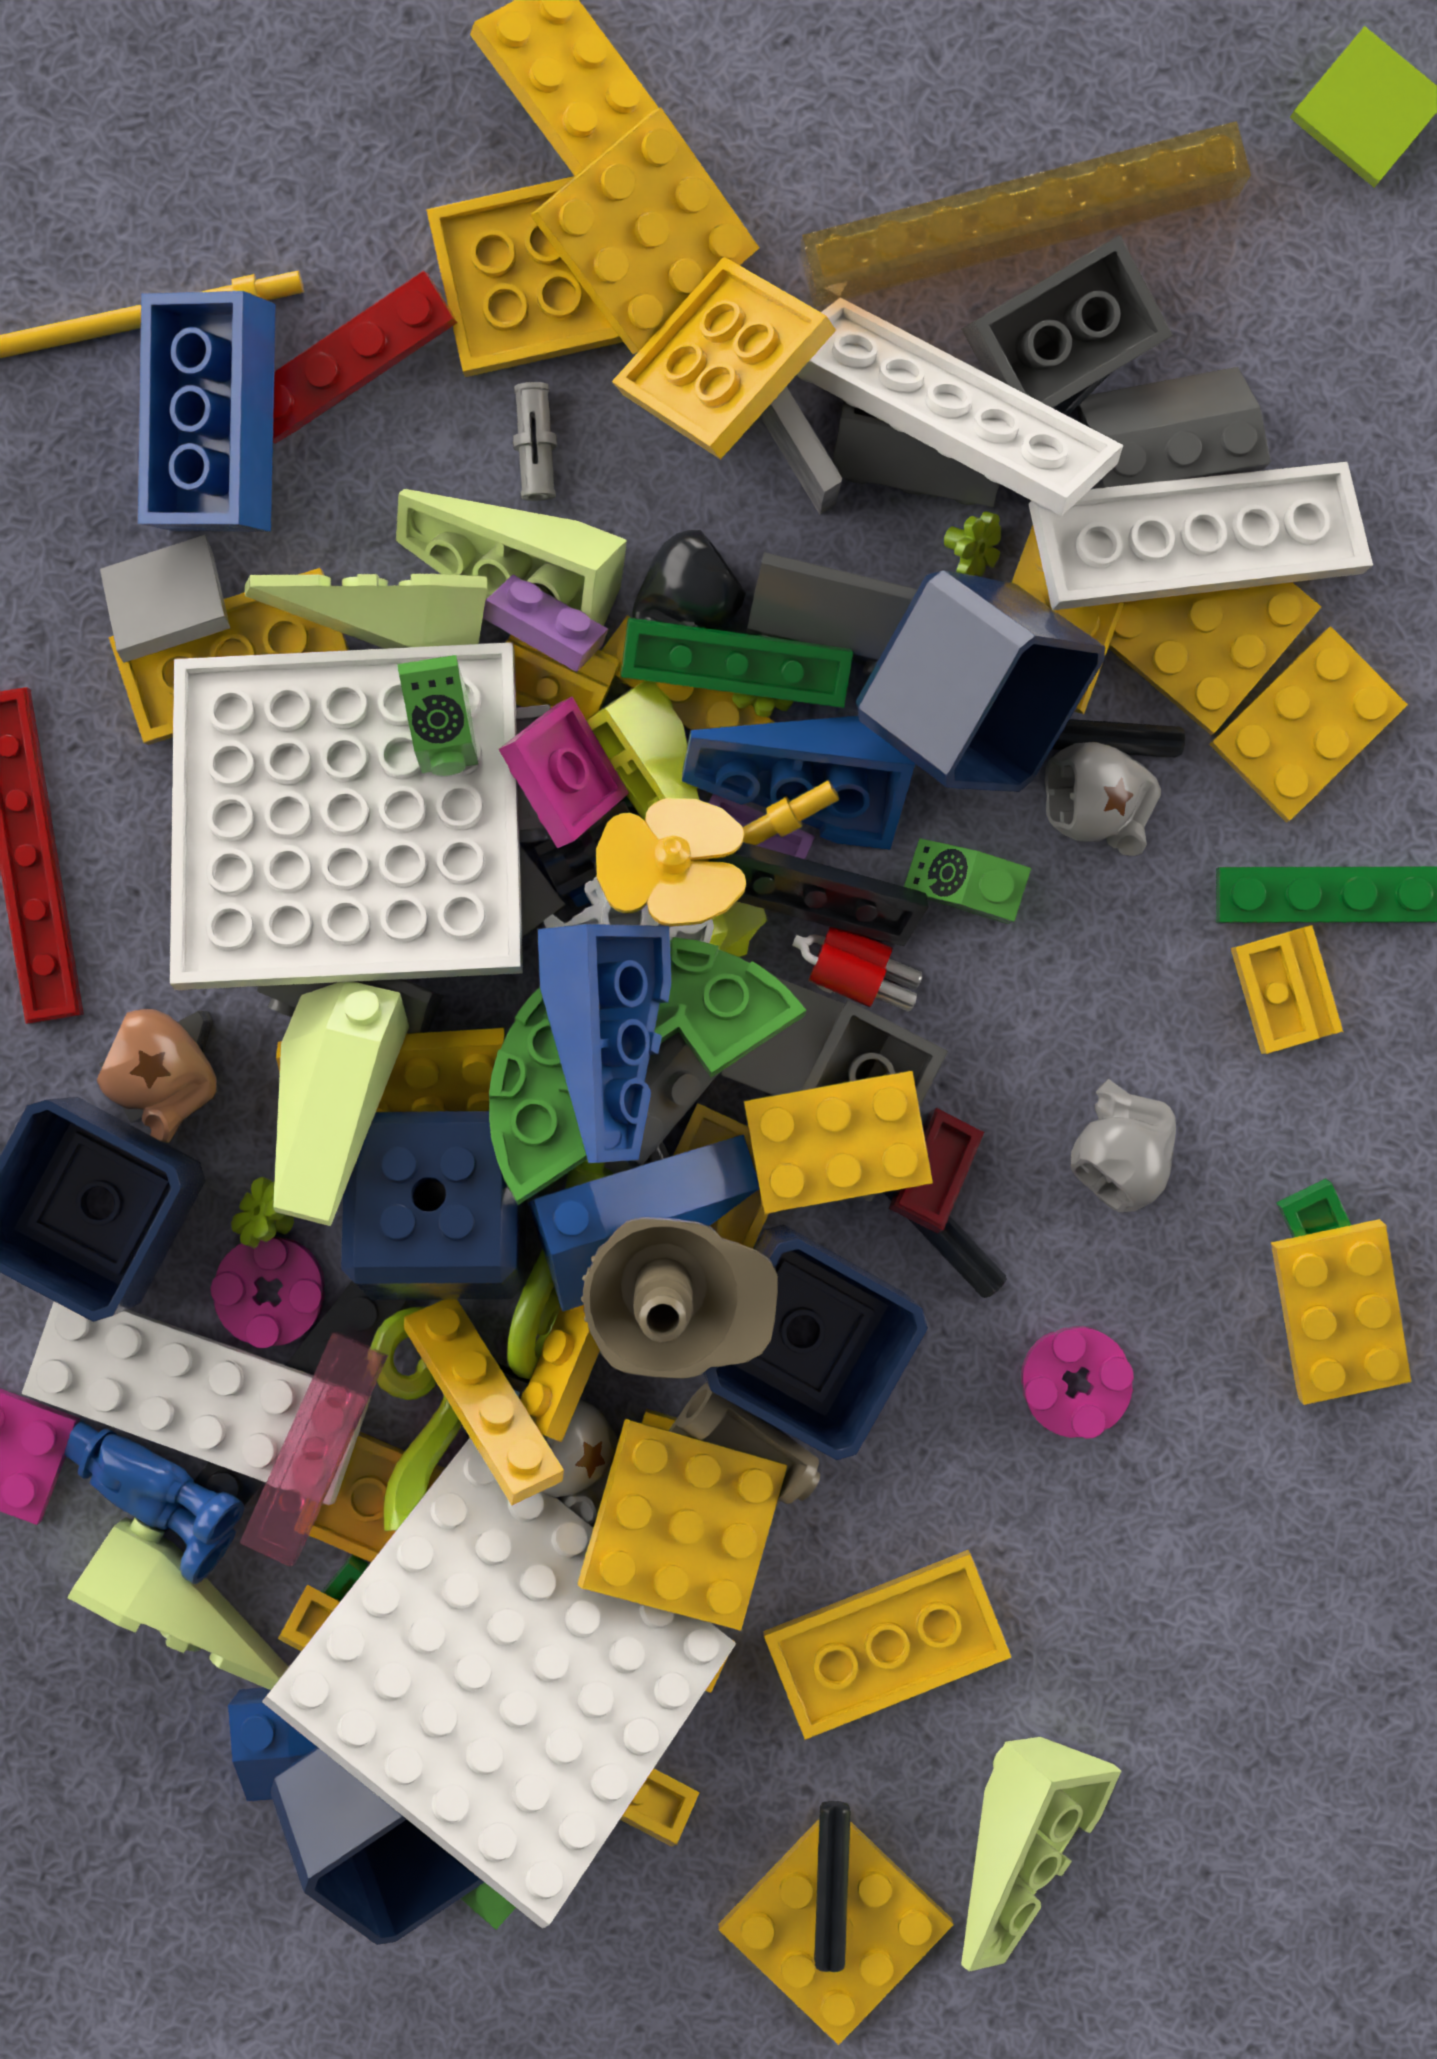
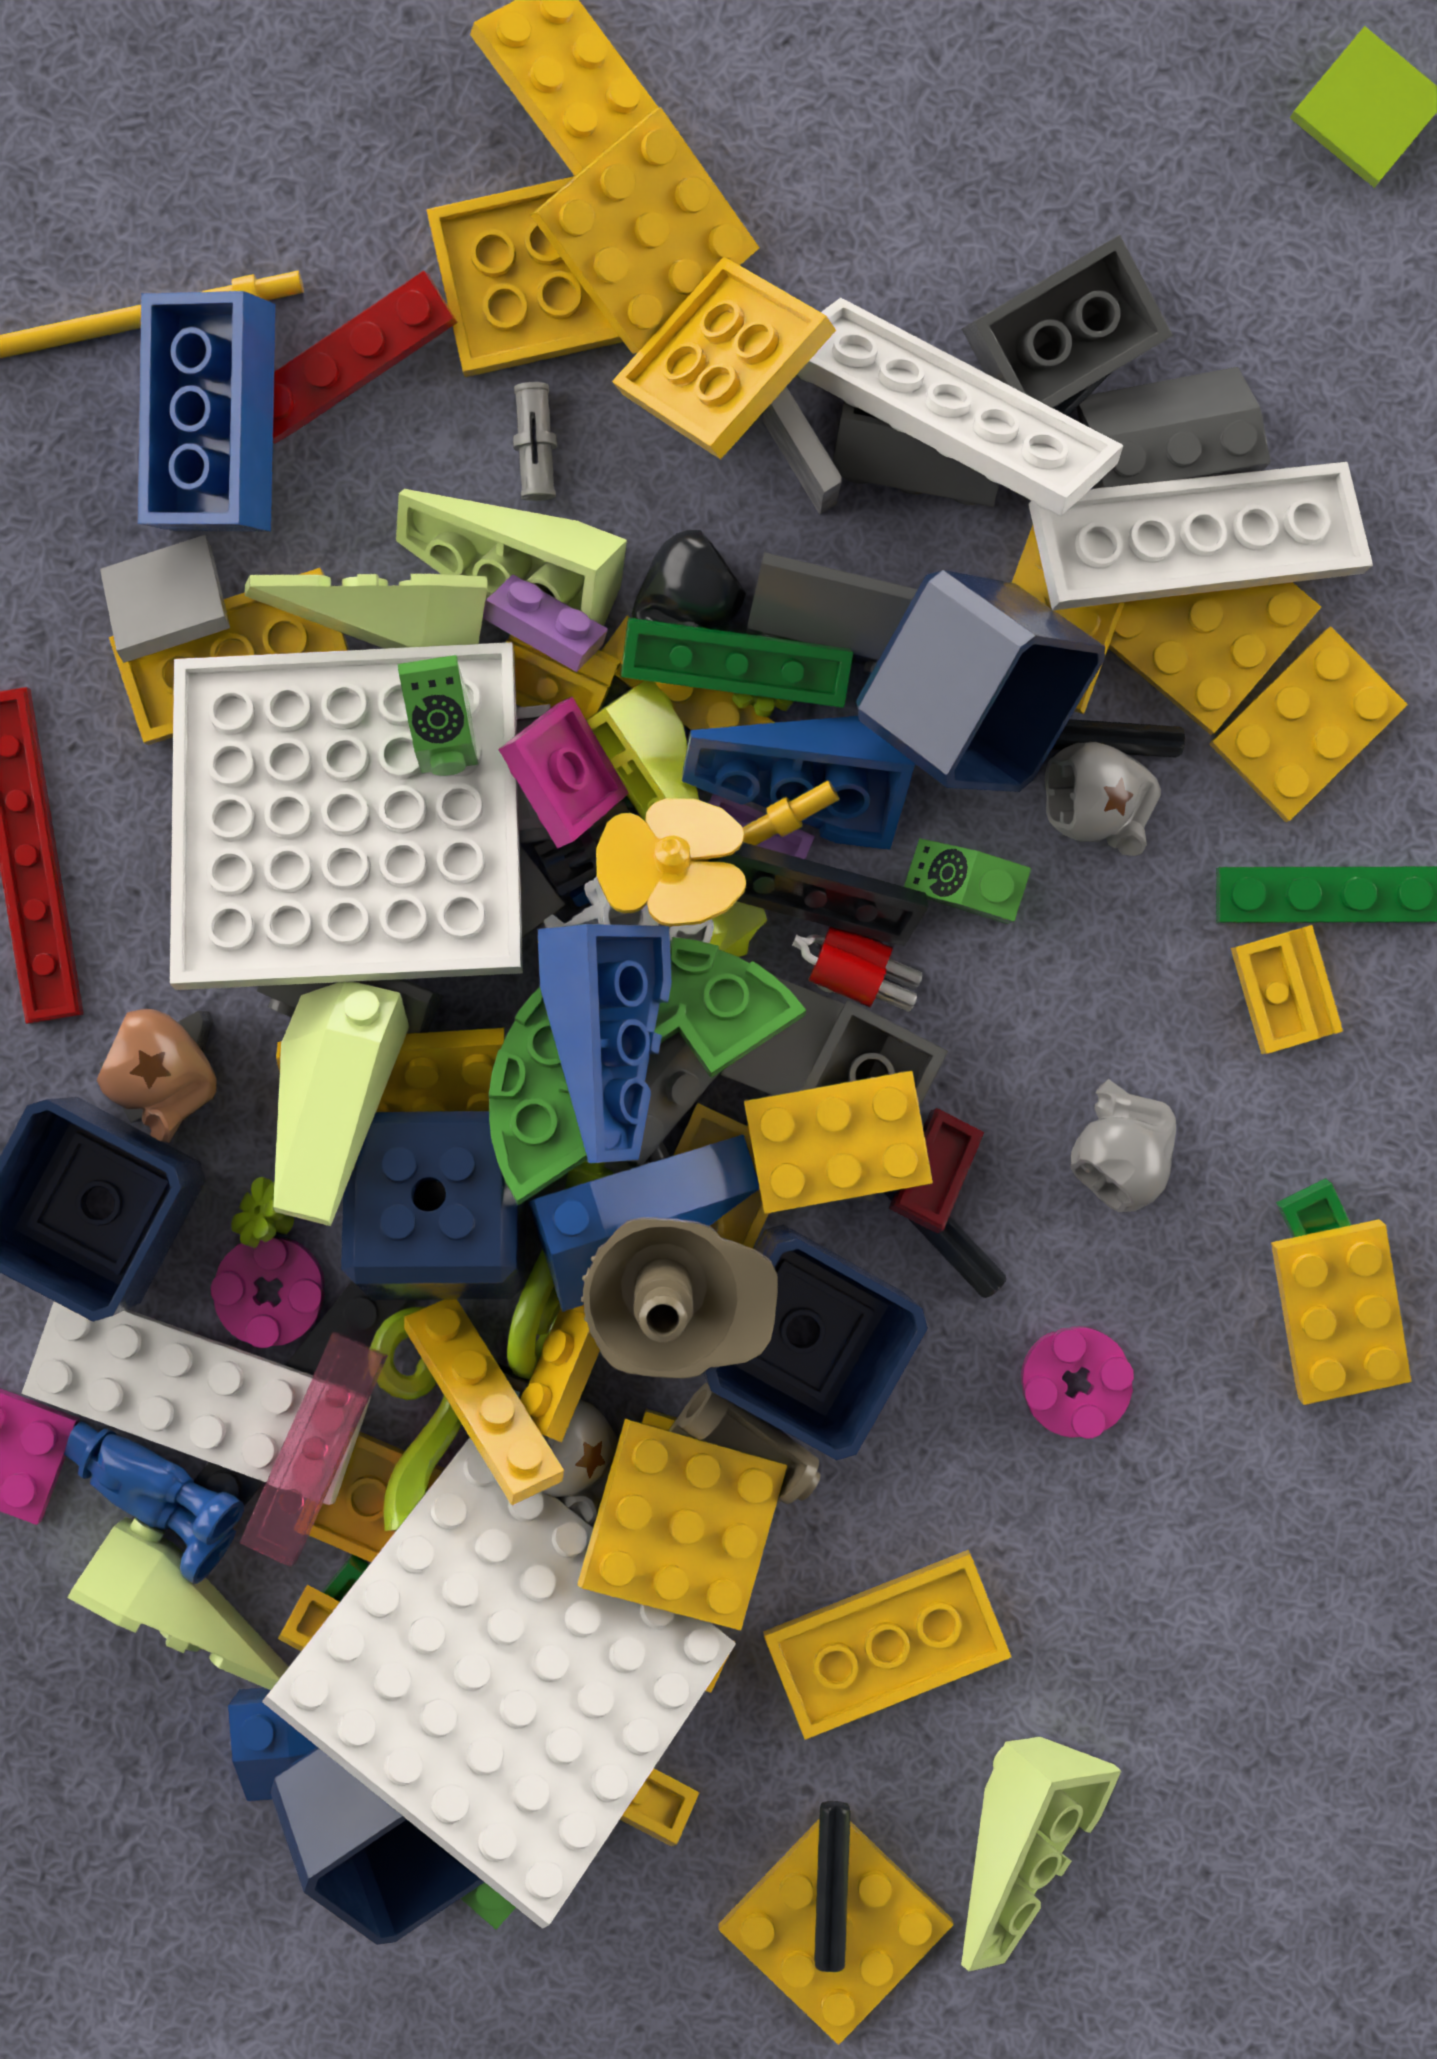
(975, 543): lime plant -> none
(1024, 214): clear yellow brick -> none

